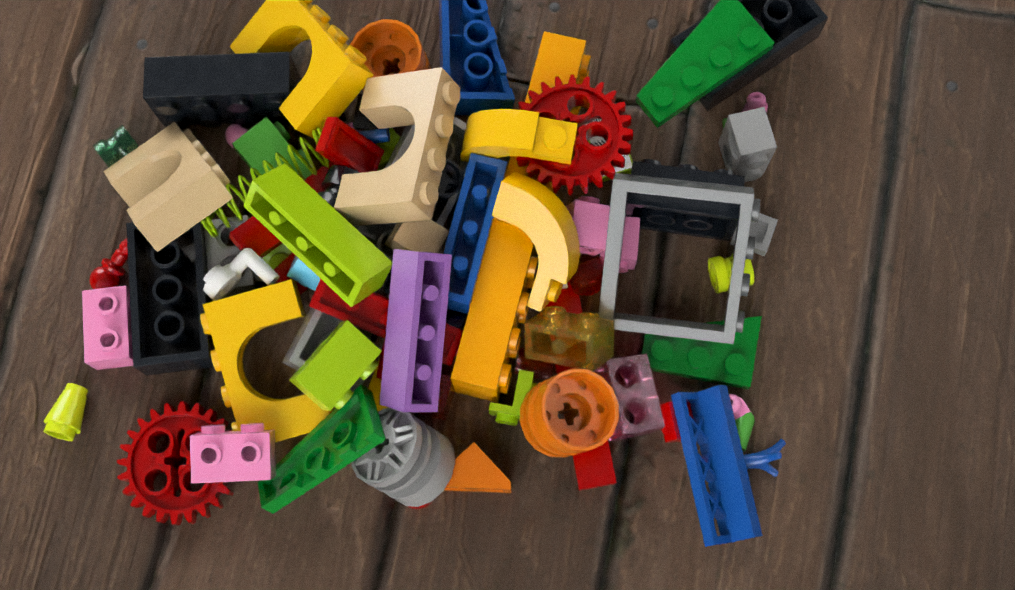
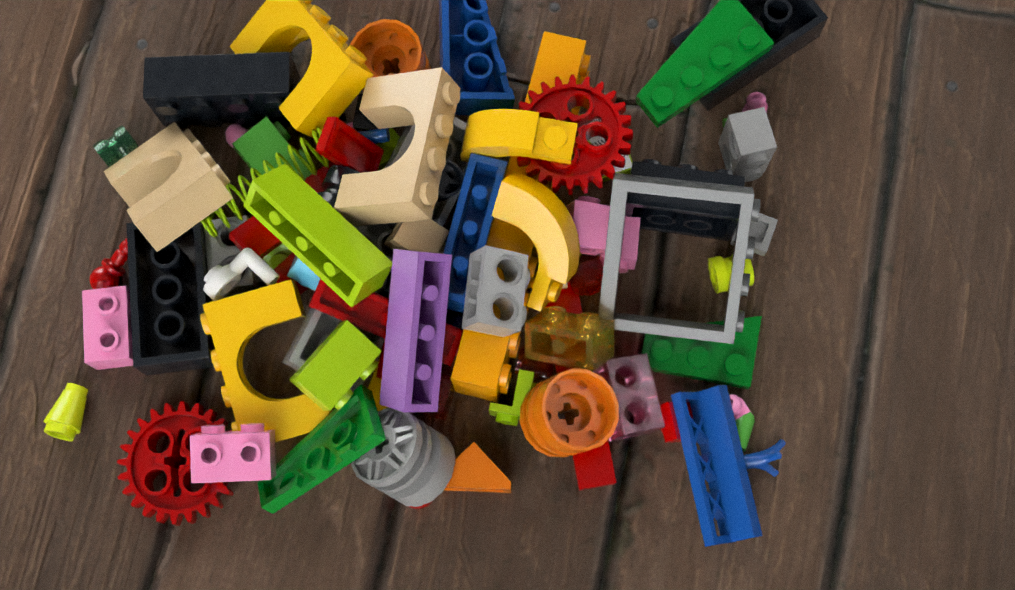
(486, 289): none -> light grey brick

